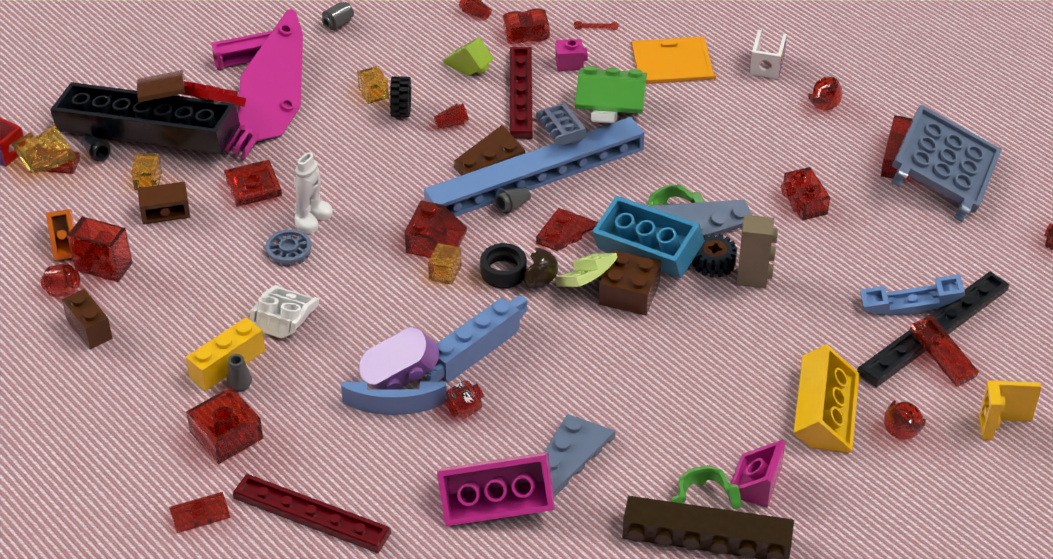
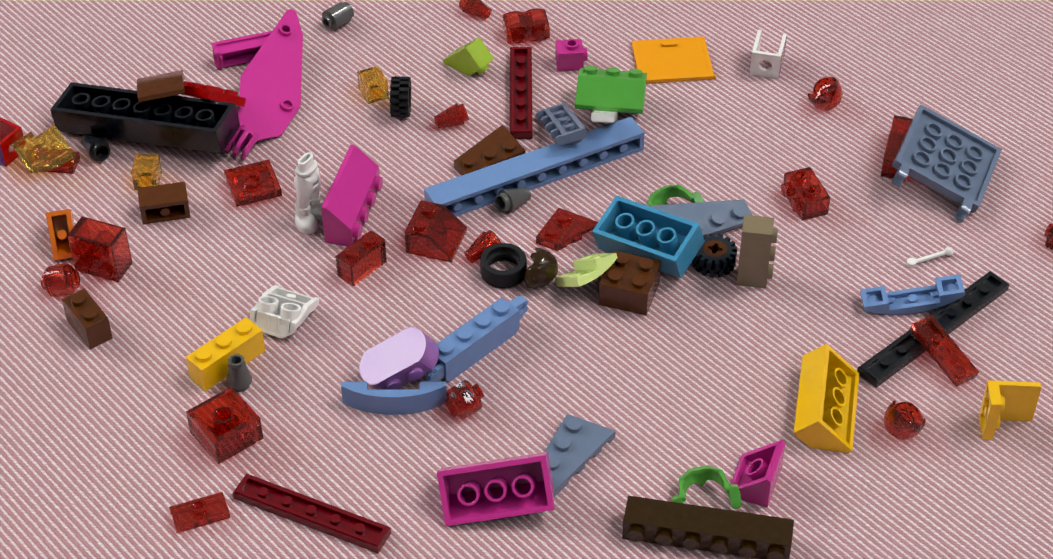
(288, 247): sand blue wheel -> none
(350, 198): none -> dark pink slope
(361, 258): none -> clear red brick
(444, 264): clear yellow brick -> none
(484, 241): none -> clear red cone
(578, 25): clear red hinge -> none
(911, 262): none -> white hinge

